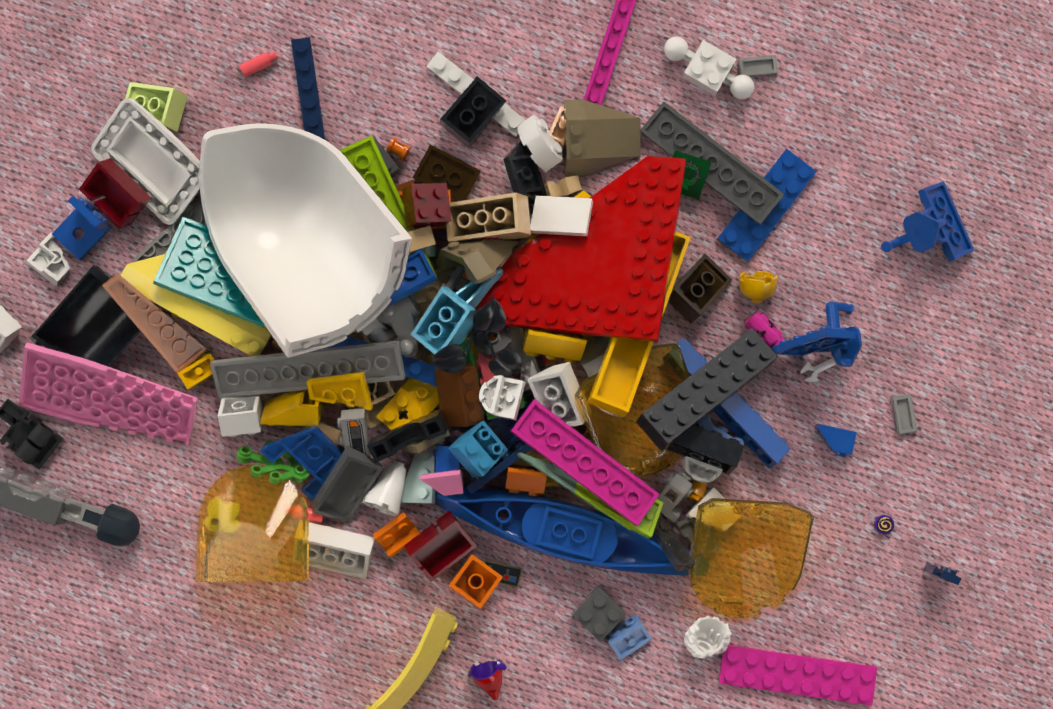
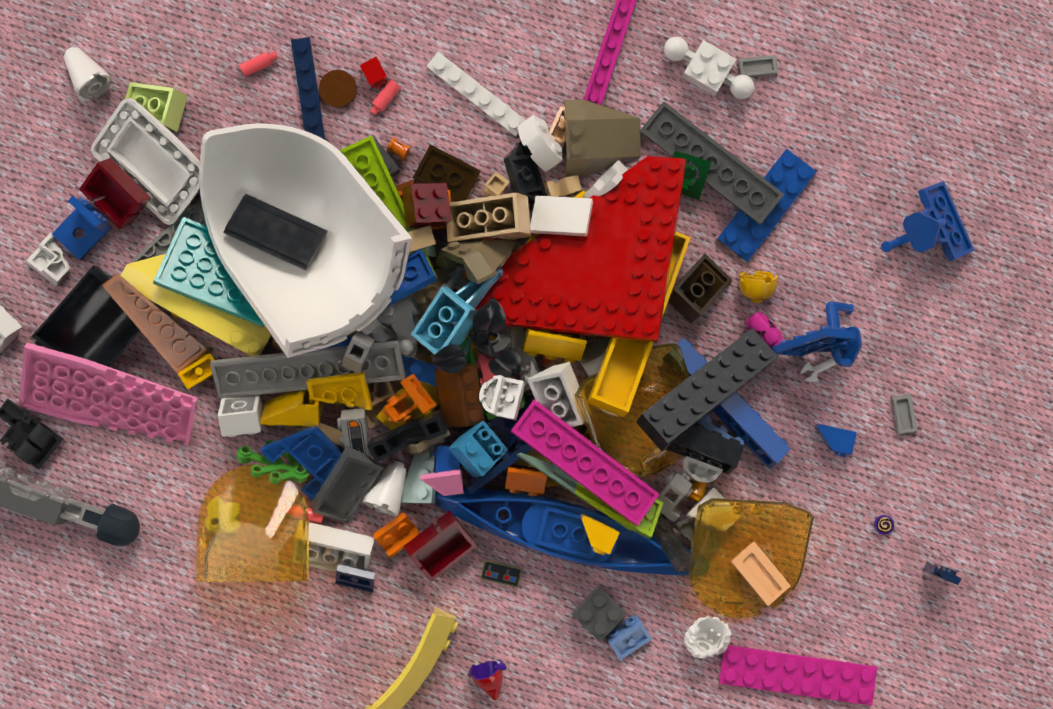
(86, 74): none -> white cone
(275, 232): none -> black piece
(337, 88): none -> reddish brown tile
(355, 578): none -> dark blue plate
(357, 352): none -> light grey slope
(374, 73): none -> red brick
(385, 97): none -> coral cylinder
(397, 409): none -> orange tile
(472, 112): black slope -> none
(475, 581): orange slope -> none
(495, 185): none -> tan leg
(600, 535): none -> yellow slope
(607, 180): none -> white slope
(760, 573): none -> light nougat piece

